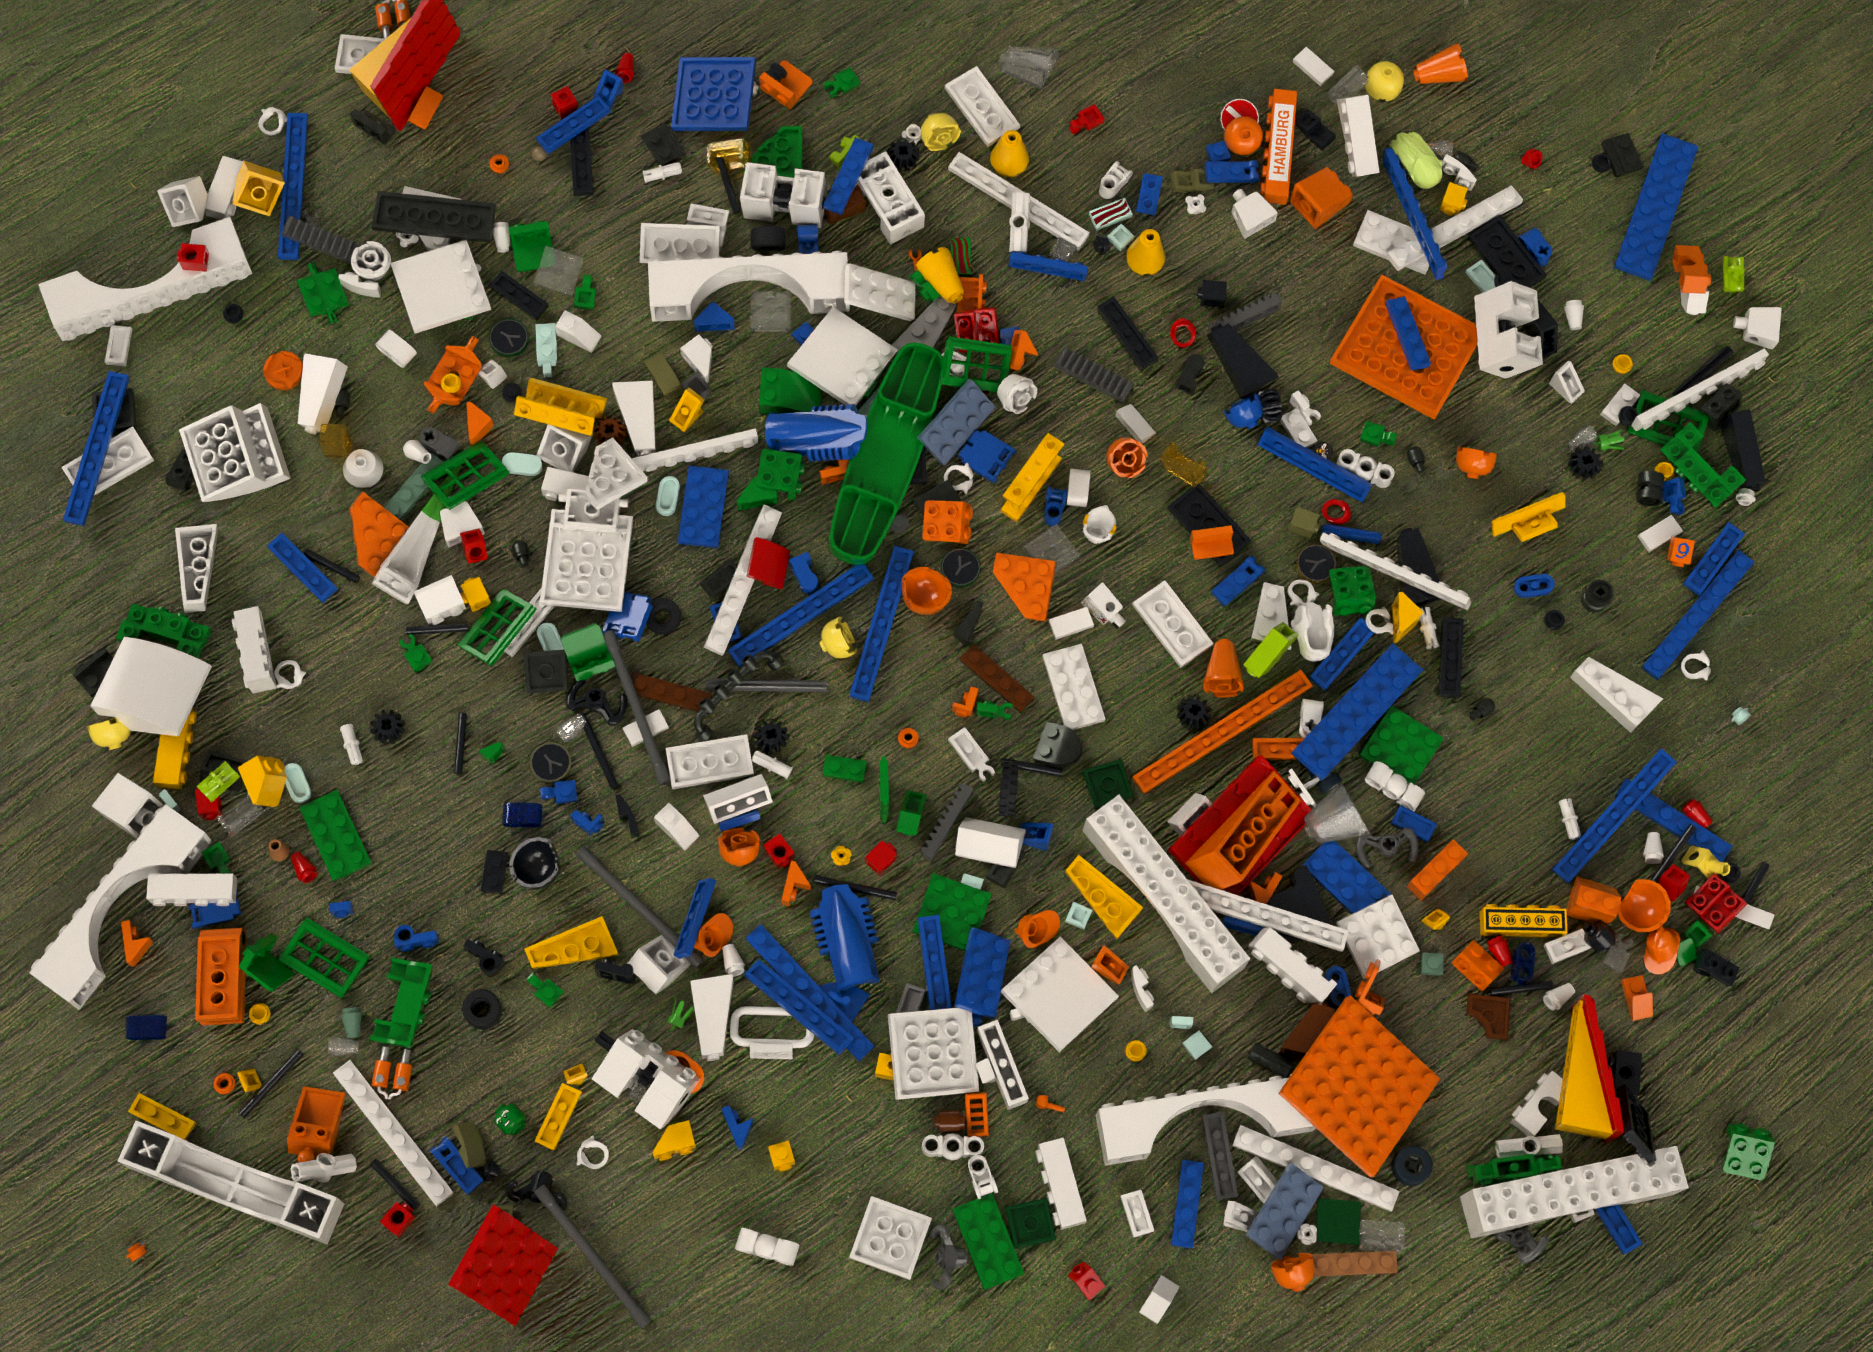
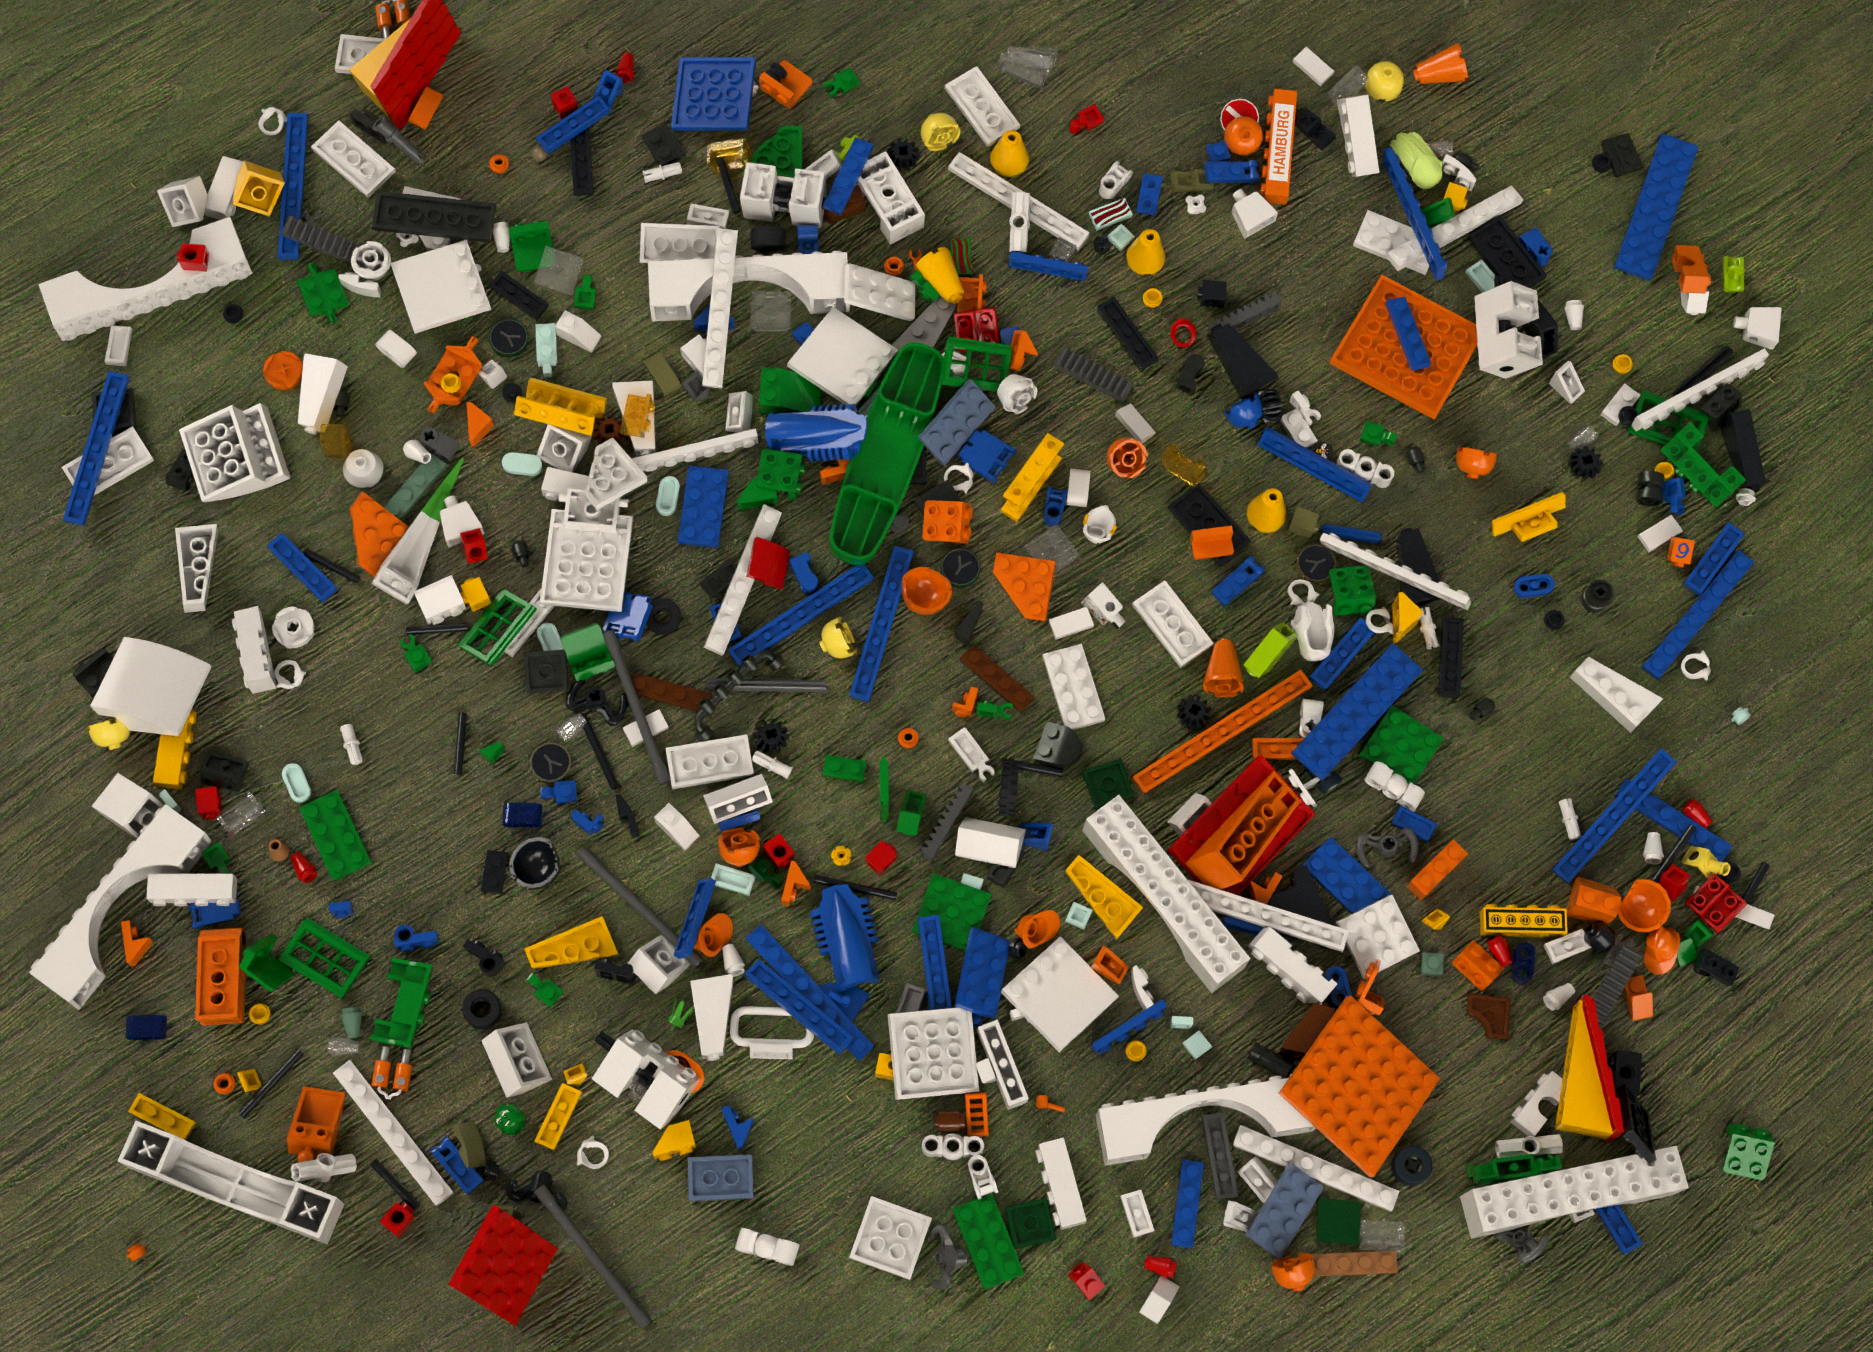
(166, 627): green bracket -> none
(218, 781): lime hips -> none
(264, 780): yellow slope -> none
(282, 624): none -> white plate
(353, 159): none -> white plate
(390, 719): black gear -> none
(392, 134): none -> dark grey pin
(473, 489): green piece -> none
(516, 1059): none -> white slope
(636, 415): none -> clear yellow bracket
(687, 410): yellow slope -> none
(719, 308): none -> white plate
(720, 1178): none -> sand blue plate
(733, 879): none -> light aqua tile
(739, 412): none -> white slope
(764, 870): none -> dark green plate
(781, 1156): yellow brick -> none
(827, 163): none -> white tile
(894, 261): none -> orange plate
(912, 129): white plate -> none
(1017, 948): none -> black plate
(1137, 1023): none -> blue plate
(1152, 298): none -> yellow plate
(1162, 1266): none -> red cone
(1267, 511): none -> yellow cone
(1270, 611): white wing -> none
(1301, 1234): white plate -> none
(1320, 196): orange slope -> none
(1335, 818): clear slope -> none
(1345, 508): red piece -> none
(1438, 212): none -> green tile
(1521, 988): black bar -> none
(1532, 158): red tile -> none
(1607, 441): bright green piece -> none
(1615, 981): none -> dark grey gear

